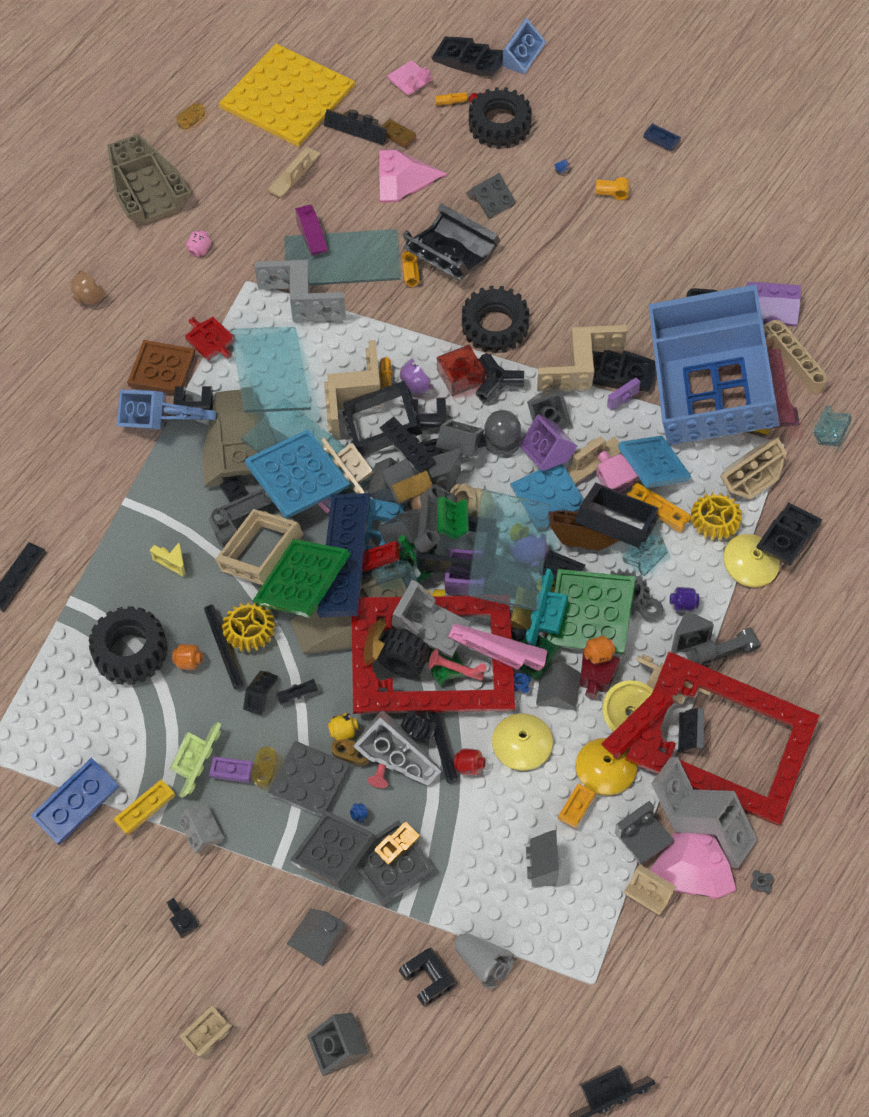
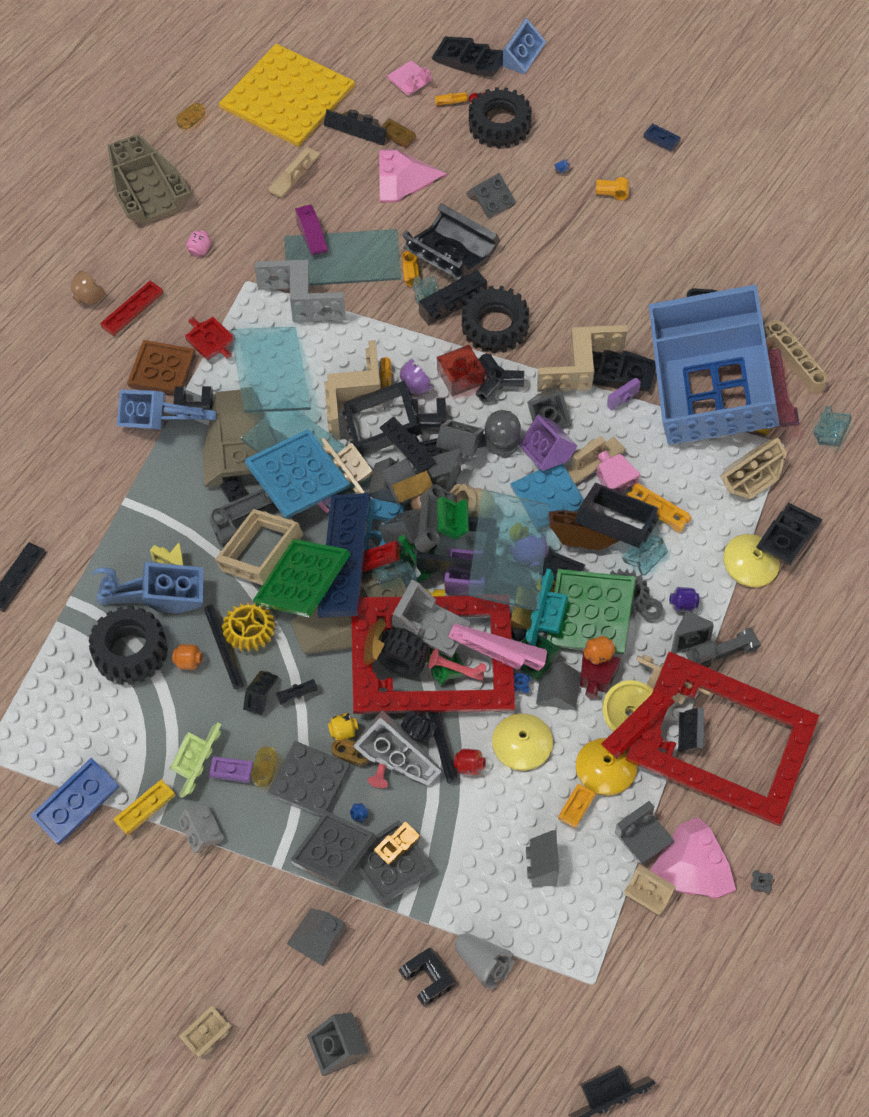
(131, 308): none -> red plate
(162, 588): none -> medium blue slope
(182, 920): black plate -> none
(424, 288): none -> clear light blue plate
(450, 297): none -> black brick
(654, 461): dark azure plate -> none
(704, 811): light grey bracket -> none
(713, 522): yellow gear -> none
(779, 302): medium lavender slope -> none

